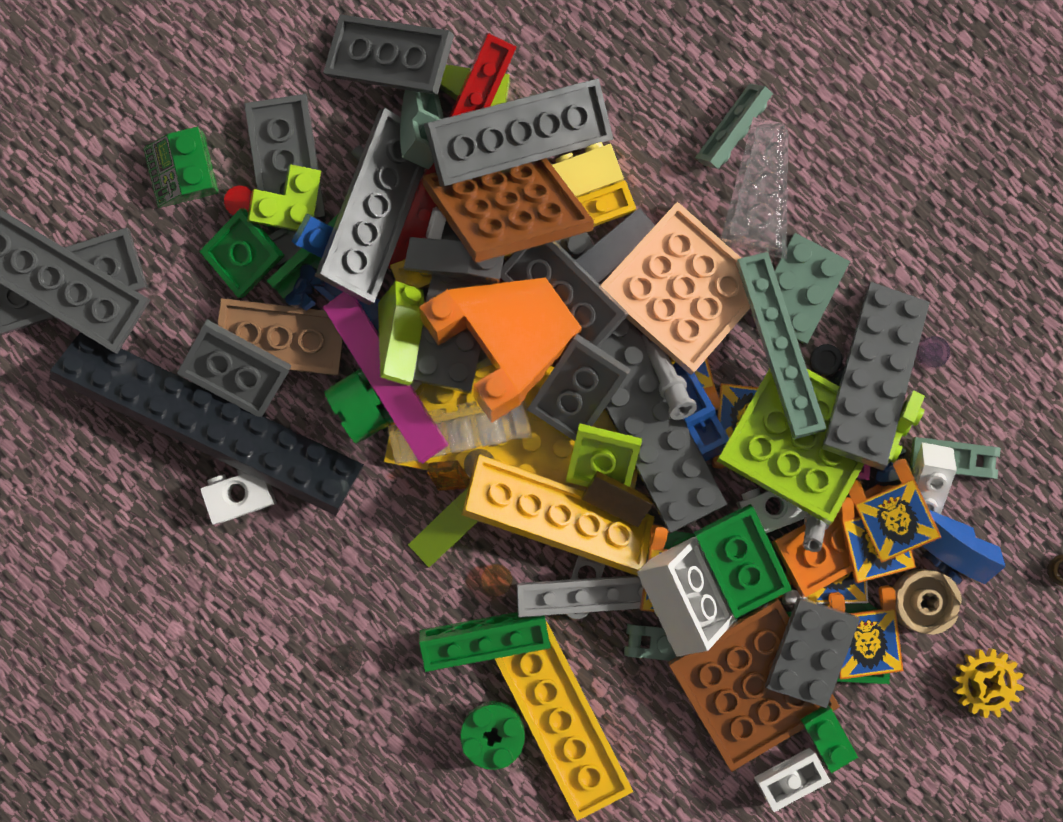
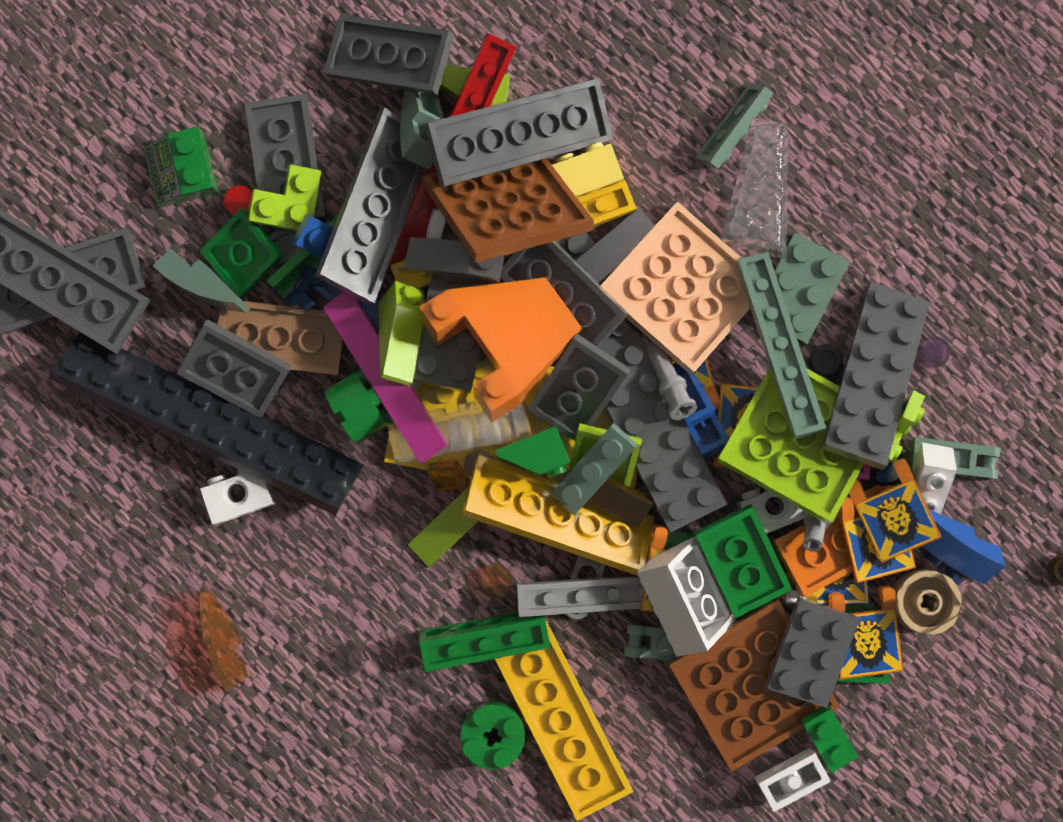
(199, 282): none -> sand green slope
(221, 640): none -> clear orange slope
(538, 453): none -> green slope
(594, 469): none -> sand green plate
(981, 693): yellow gear -> none

